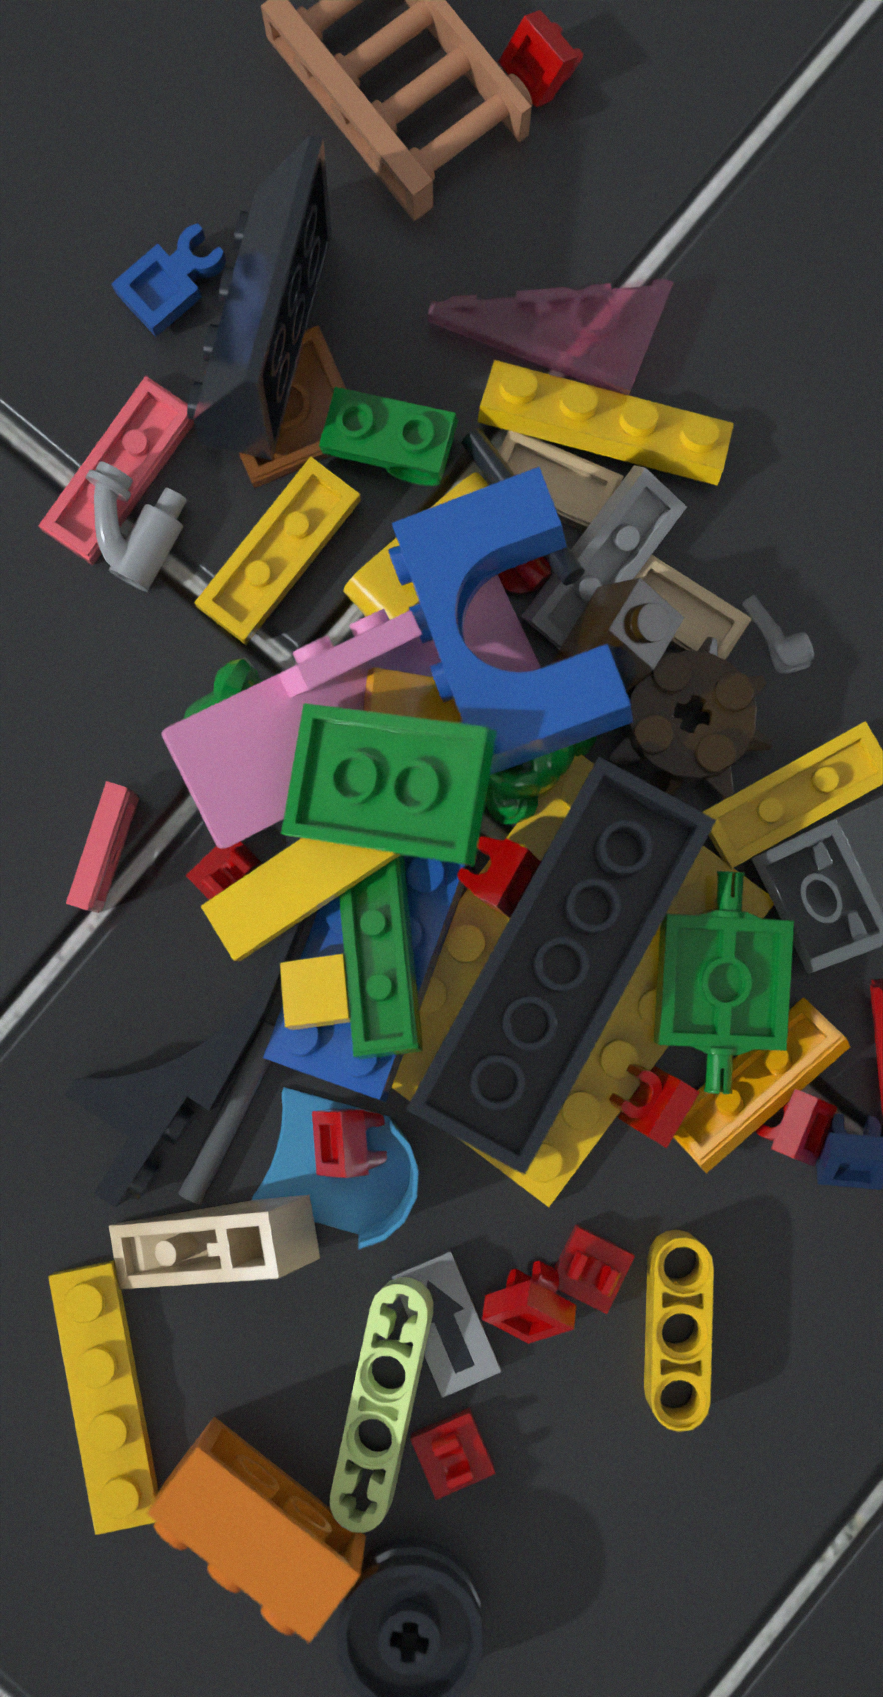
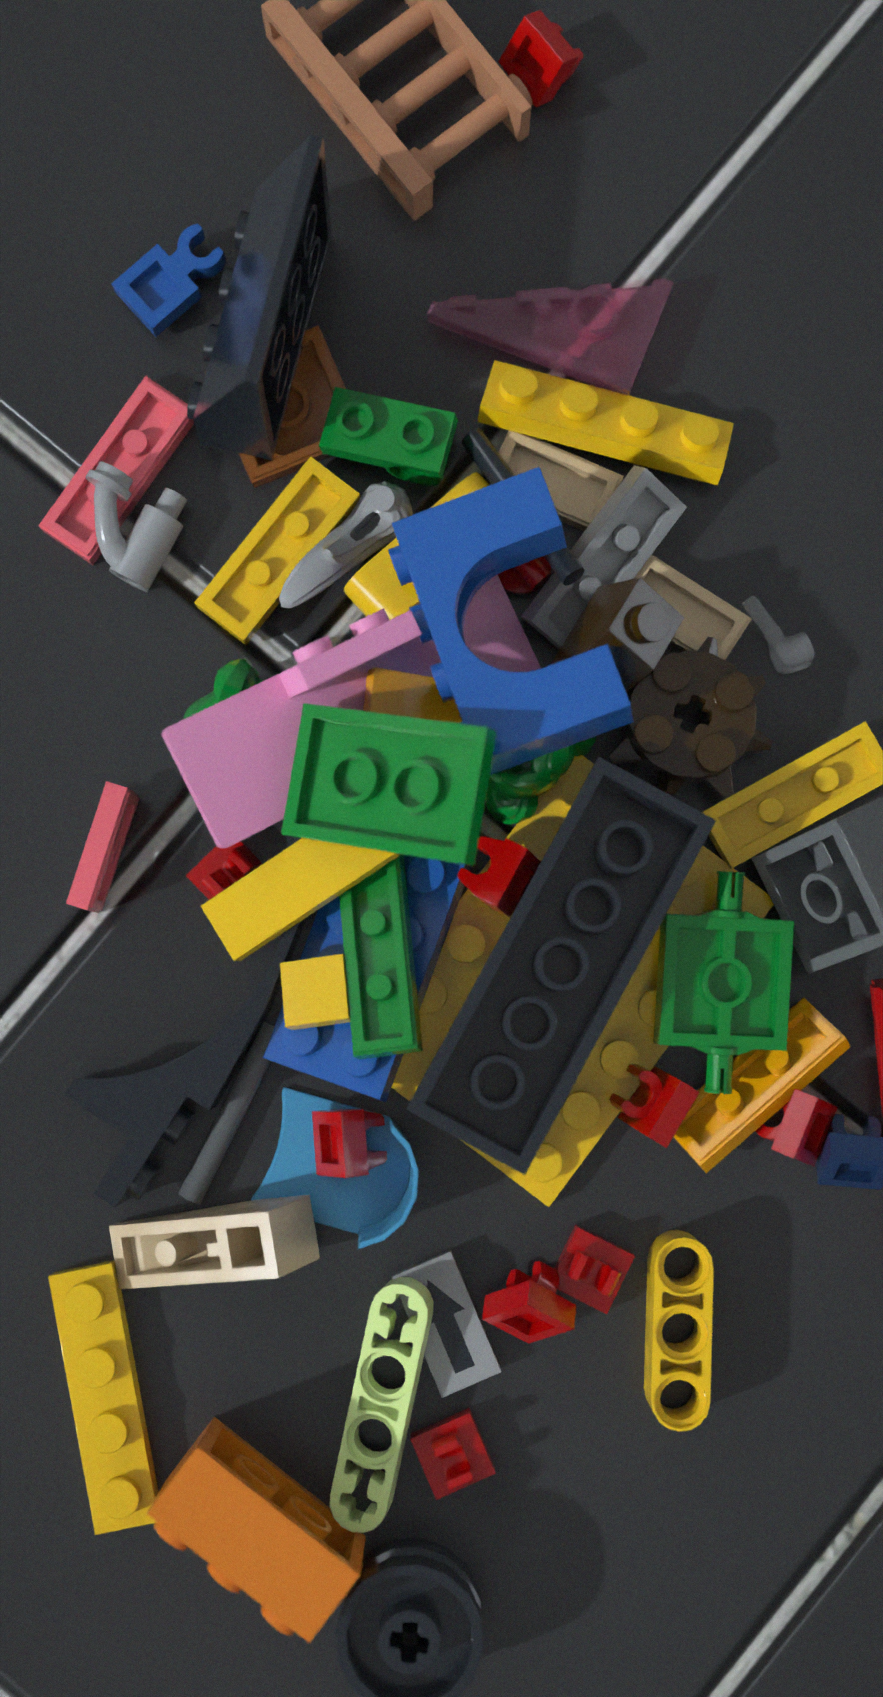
(349, 544): none -> light grey piece

